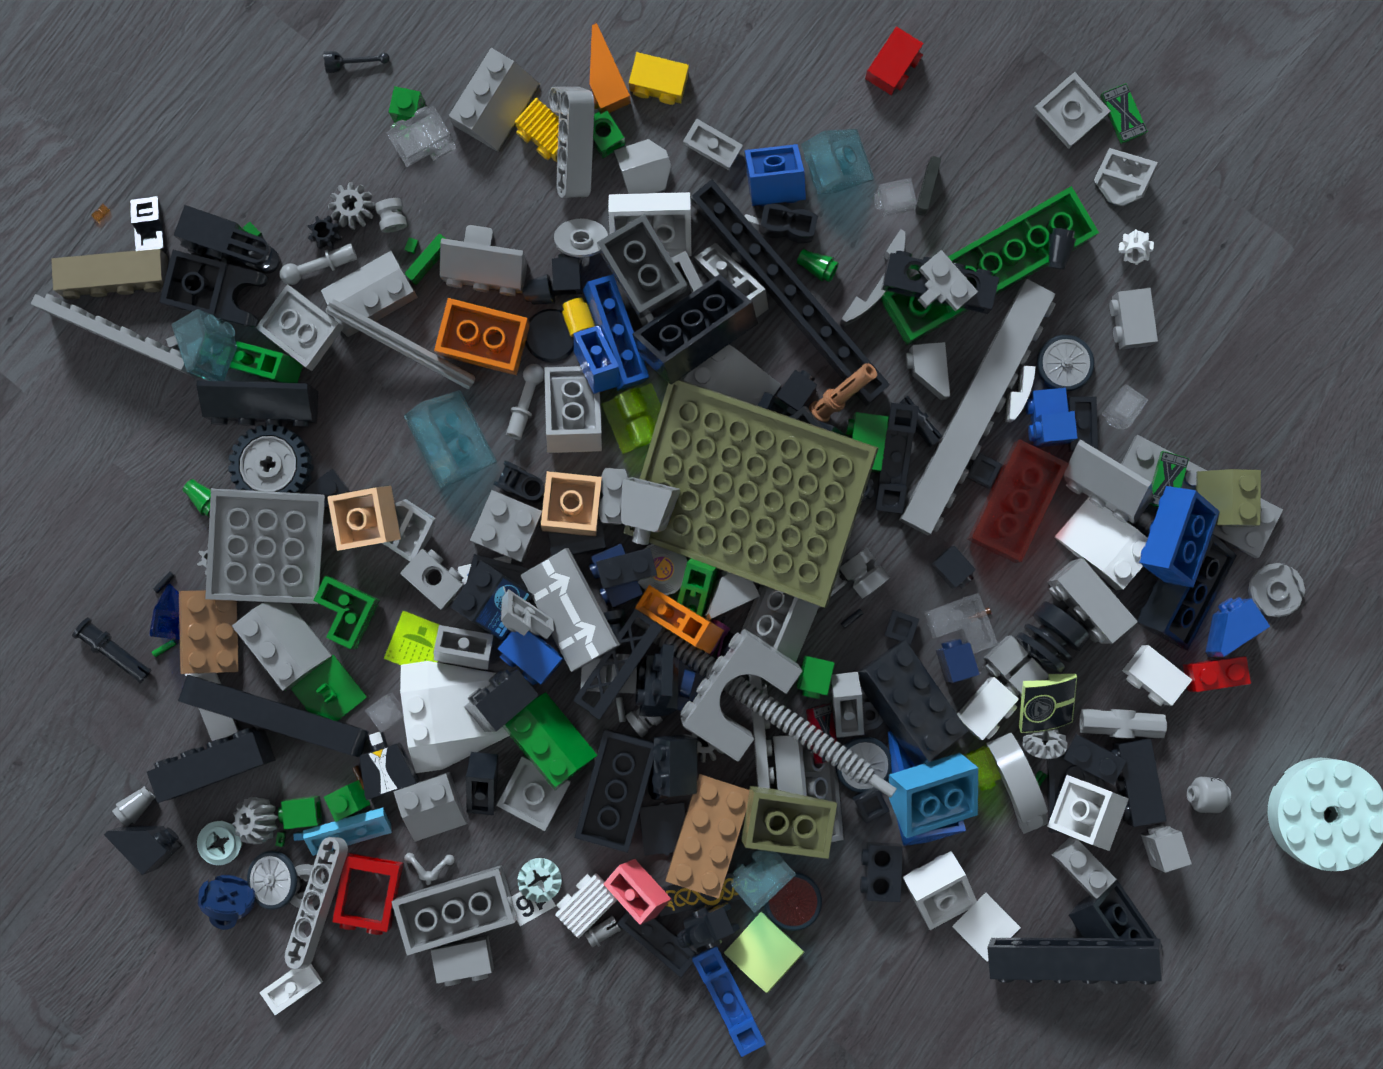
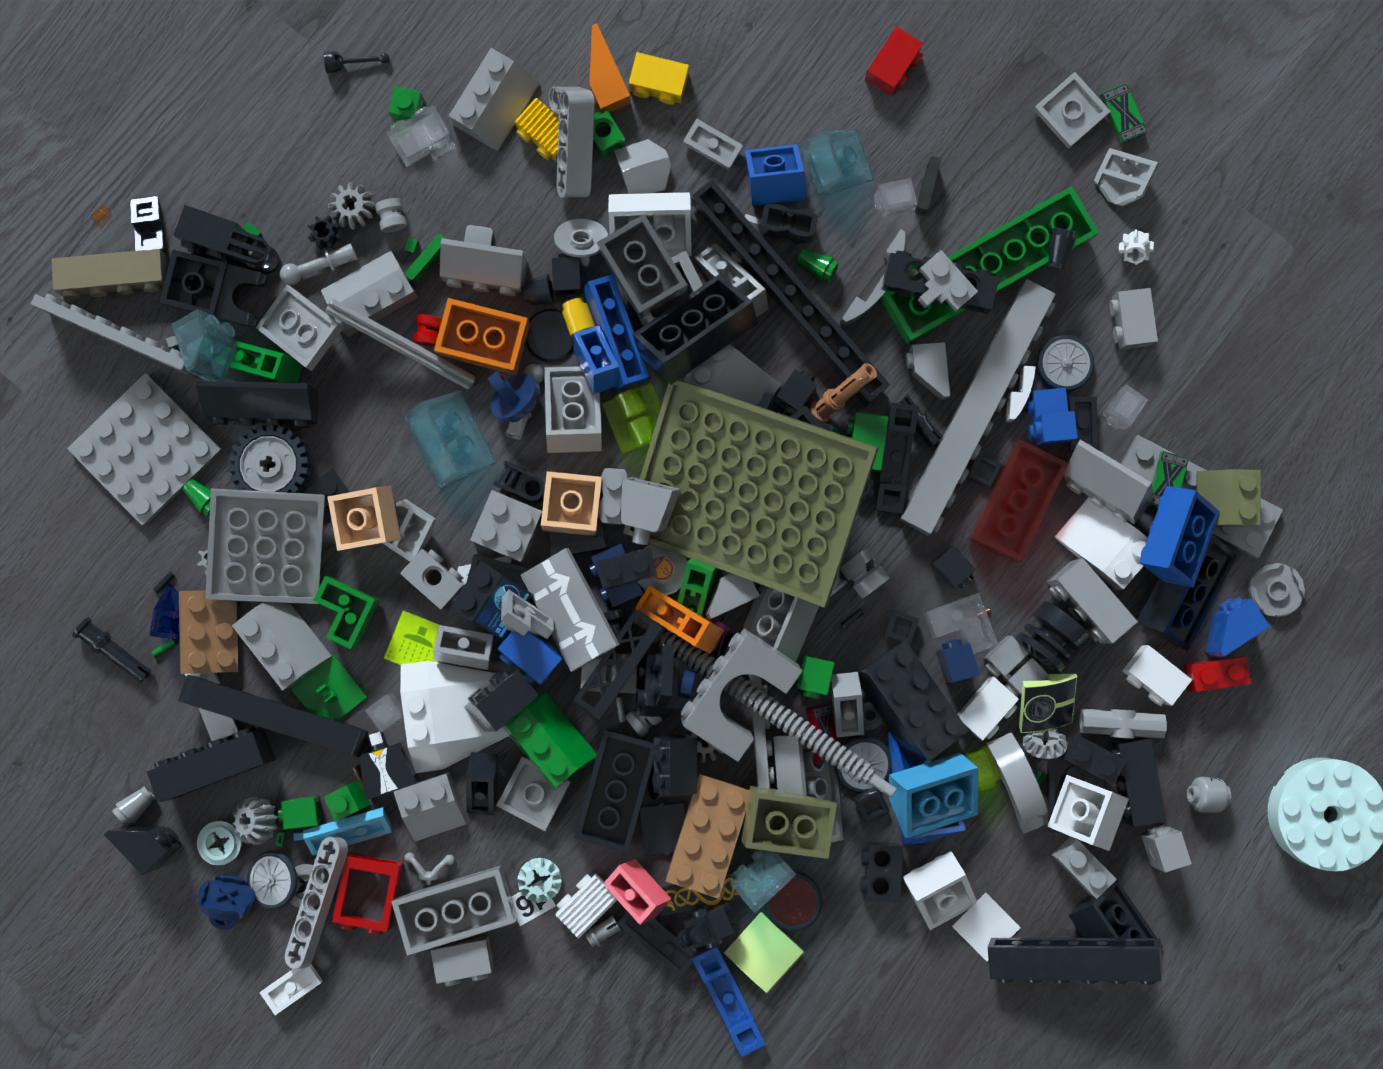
(144, 449): none -> light grey plate
(427, 330): none -> red wheel
(513, 396): none -> dark blue tile

